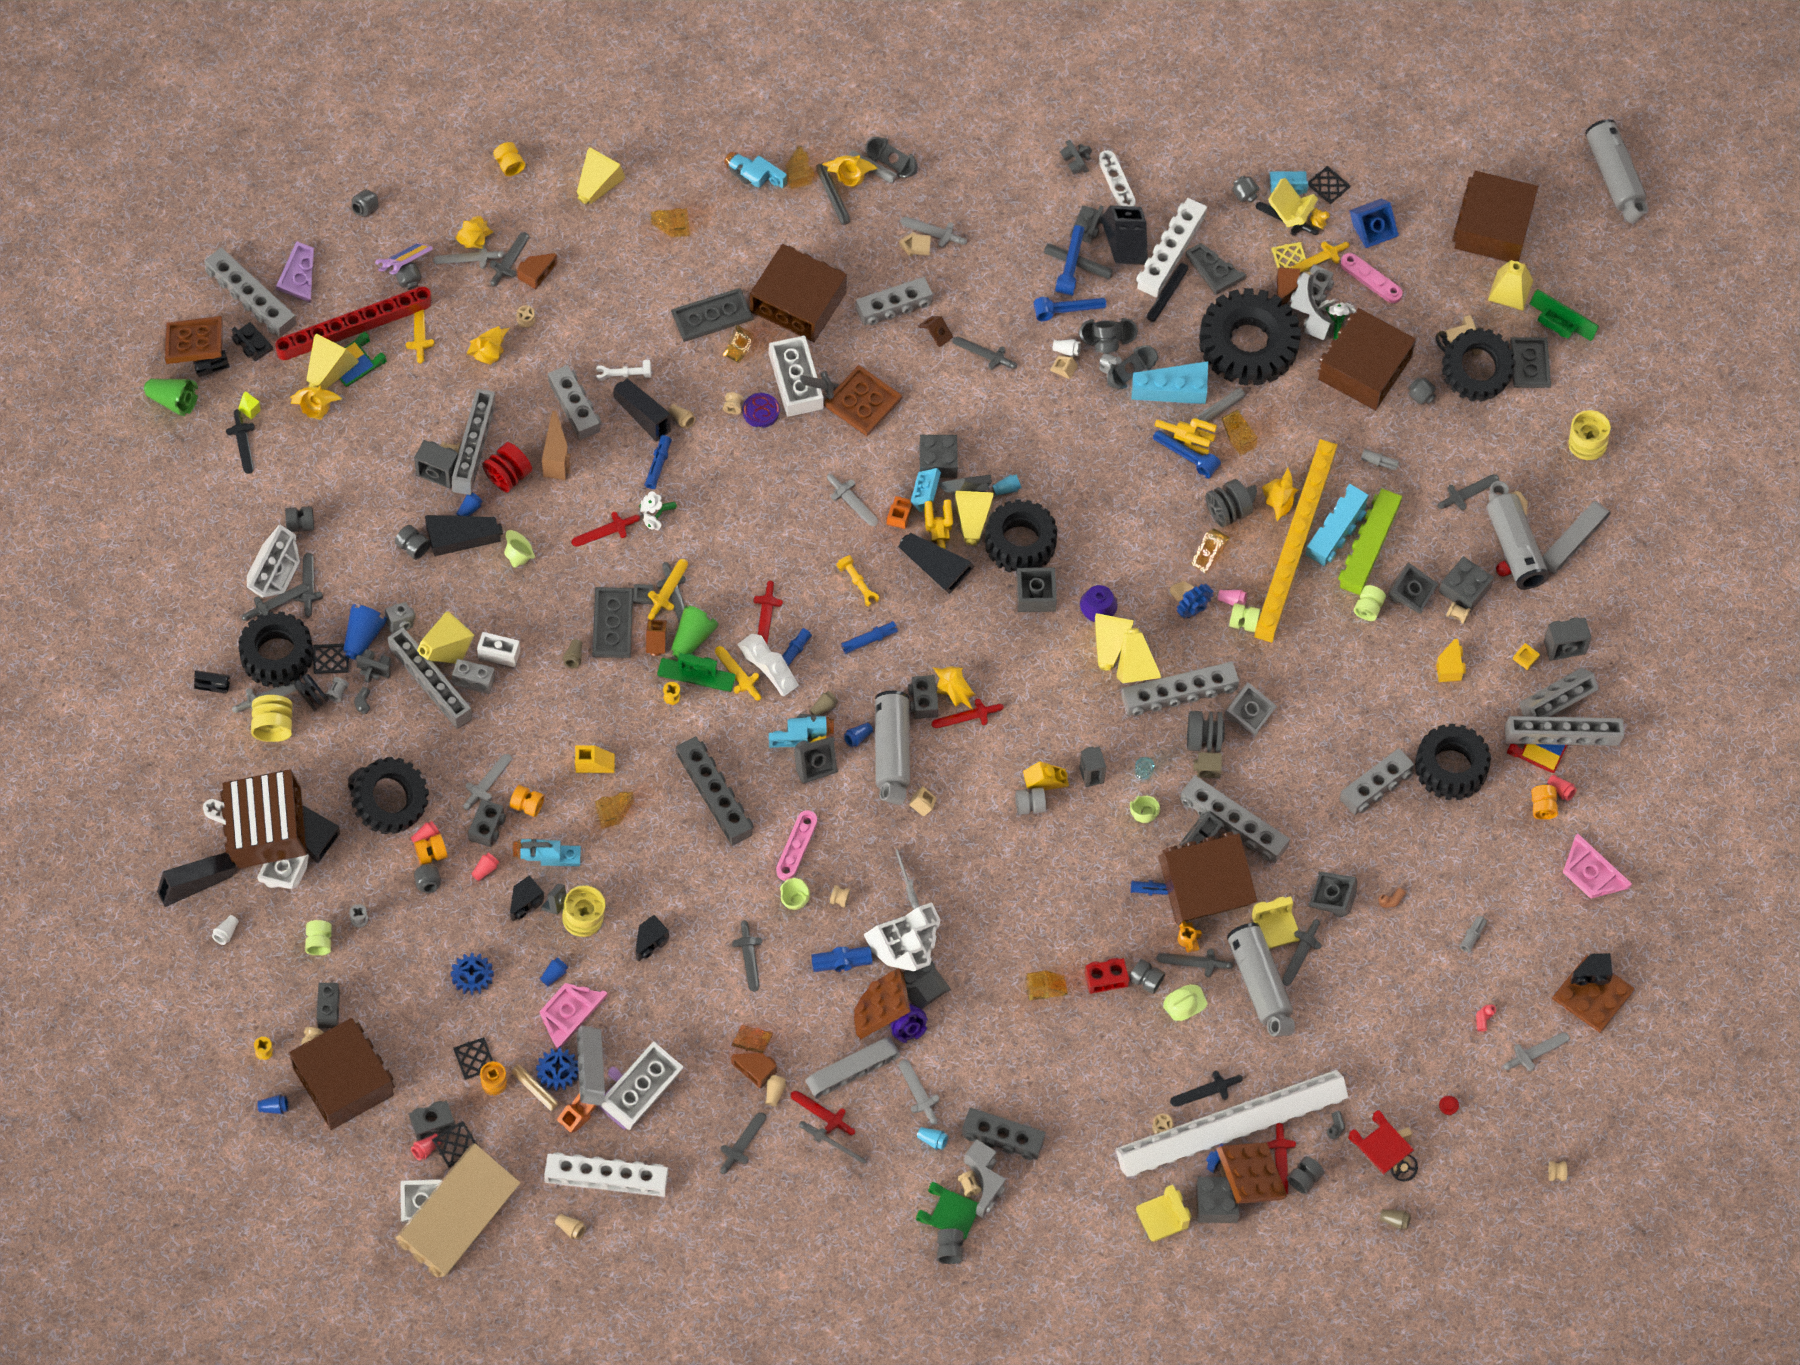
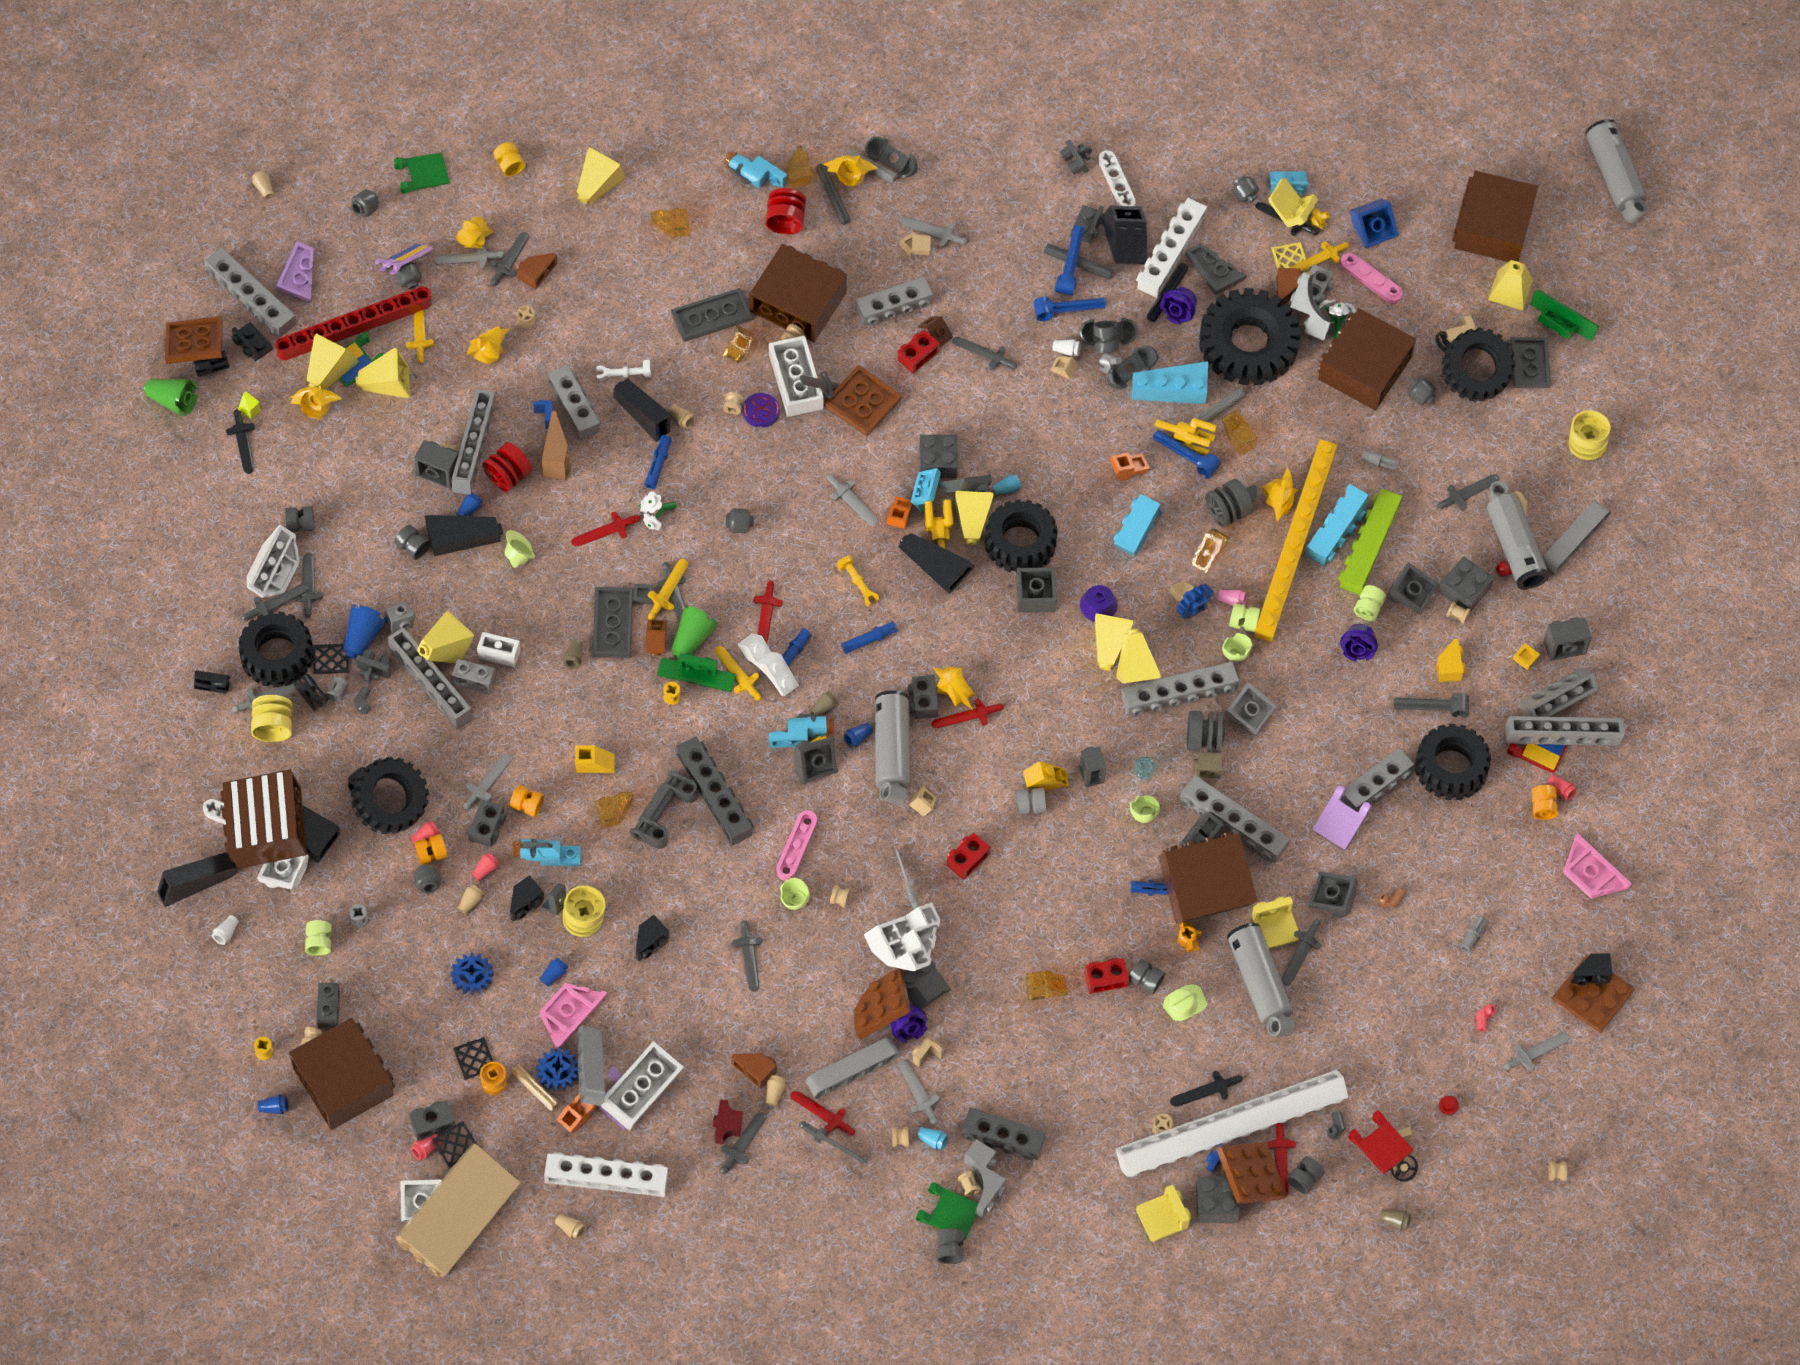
(262, 183): none -> tan cone
(386, 375): none -> light yellow slope
(424, 171): none -> green flag
(470, 898): none -> tan cone
(544, 406): none -> blue bracket
(647, 828): none -> dark grey piece
(727, 1122): none -> dark red brick
(739, 520): none -> dark grey head
(752, 1039): clear orange piece -> none
(785, 211): none -> red wheel
(792, 332): none -> tan wheel
(841, 959): blue piece -> none
(900, 1137): none -> tan wheel
(921, 354): none -> red brick
(921, 1052): none -> tan bracket
(971, 858): none -> red brick
(1127, 465): none -> orange brick
(1137, 525): none -> medium azure wedge
(1179, 305): none -> dark purple cone
(1208, 963): dark grey sword -> none
(1239, 643): none -> yellowish green hair
(1318, 176): black window -> none
(1340, 821): none -> lavender flag
(1359, 642): none -> dark purple cone
(1457, 705): none -> dark grey axle

